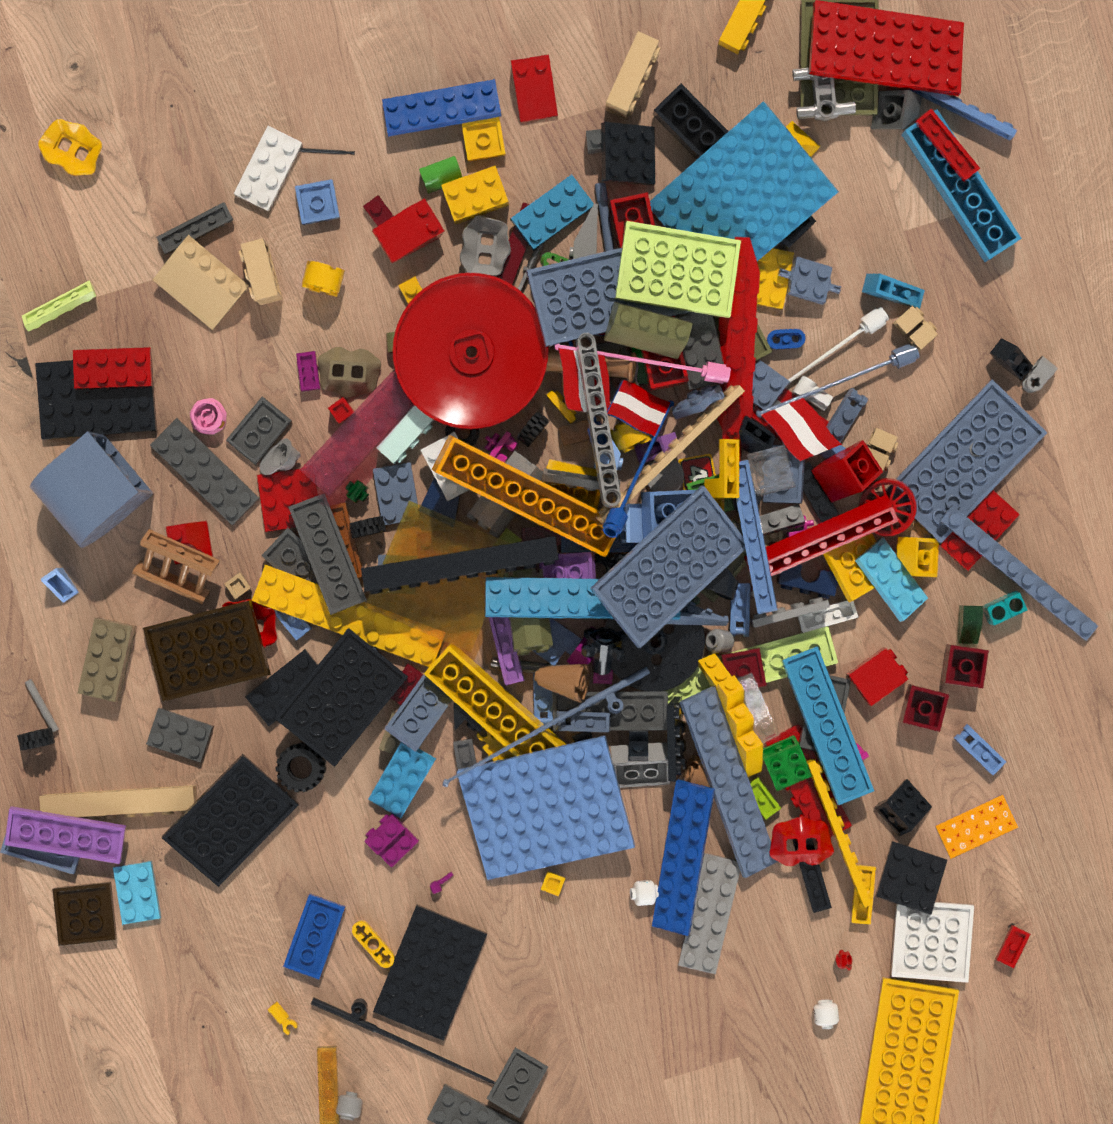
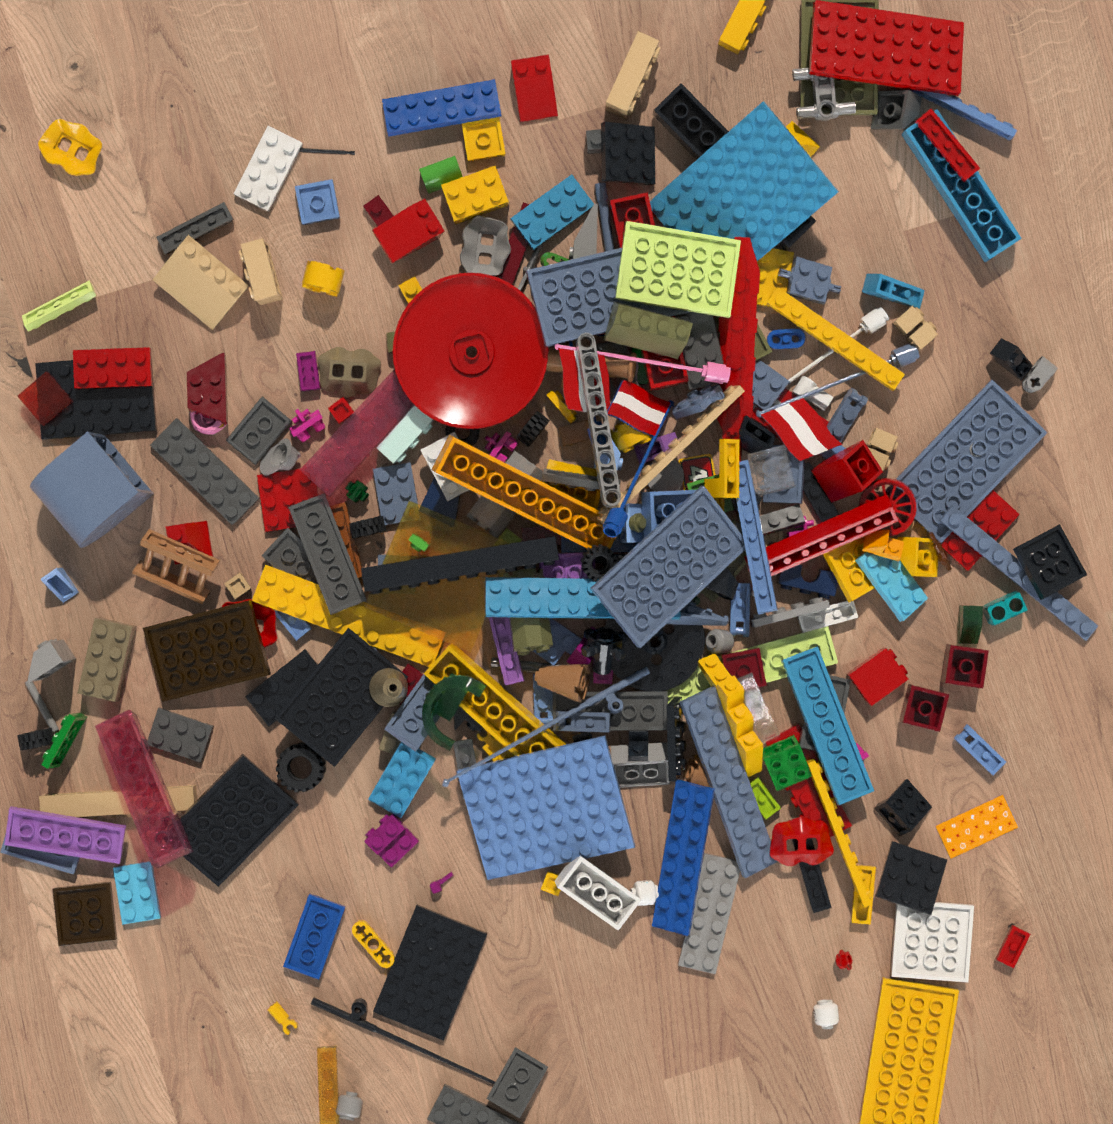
(45, 398): none -> clear red plate
(49, 658): none -> light grey slope
(63, 740): none -> green plate
(143, 789): none -> clear pink brick
(208, 389): none -> dark red wing
(299, 429): none -> dark pink hips
(380, 689): none -> dark tan cone
(418, 543): none -> bright green plate
(444, 701): none -> clear green piece
(592, 553): none -> black tyre
(597, 892): none -> white slope
(637, 522): none -> olive plate
(835, 339): none -> yellow plate
(882, 545): none -> light orange slope
(942, 556): none -> reddish brown hand
(1050, 562): none -> black plate

